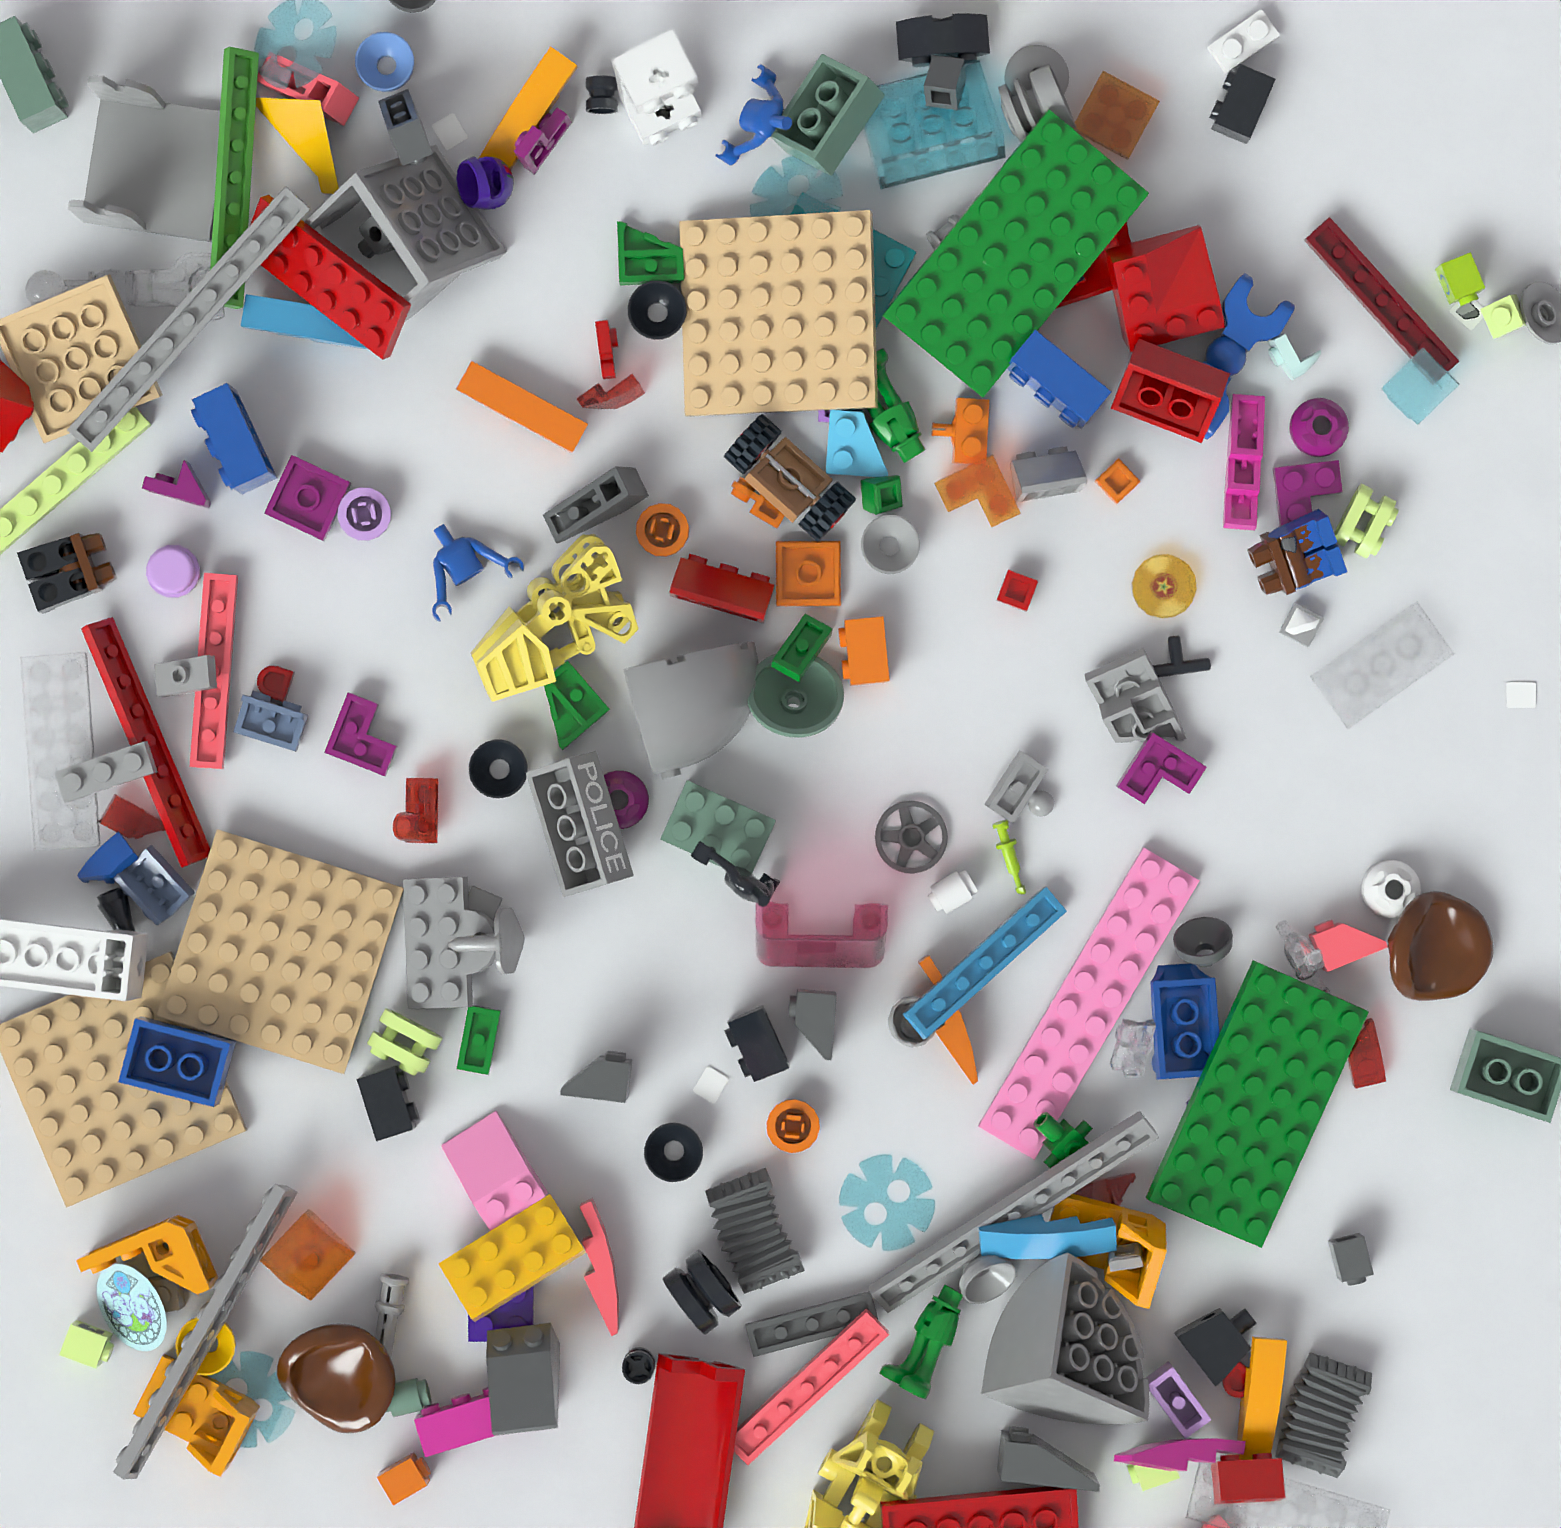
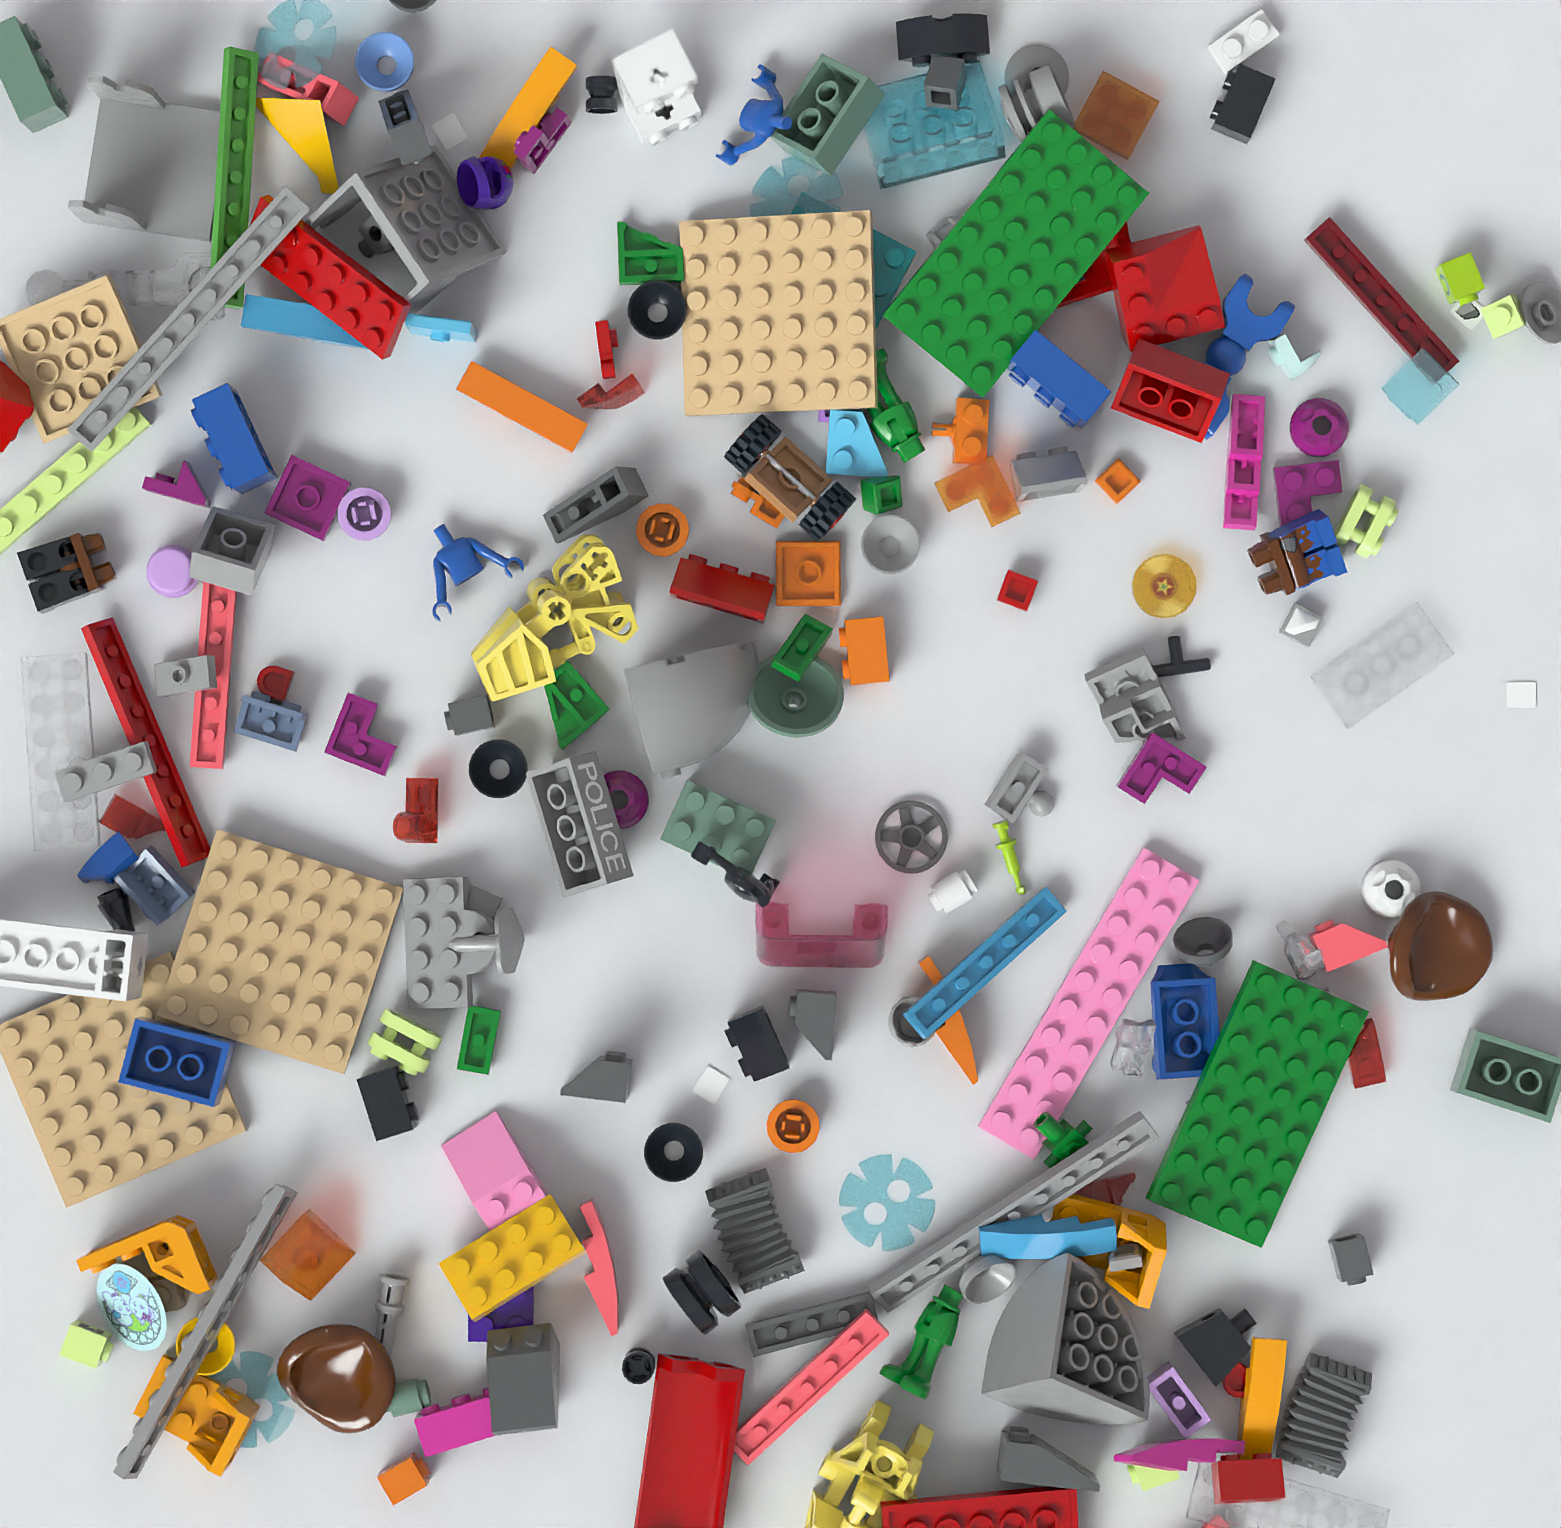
(231, 550): none -> light grey brick
(441, 328): none -> medium azure plate
(469, 715): none -> dark grey brick

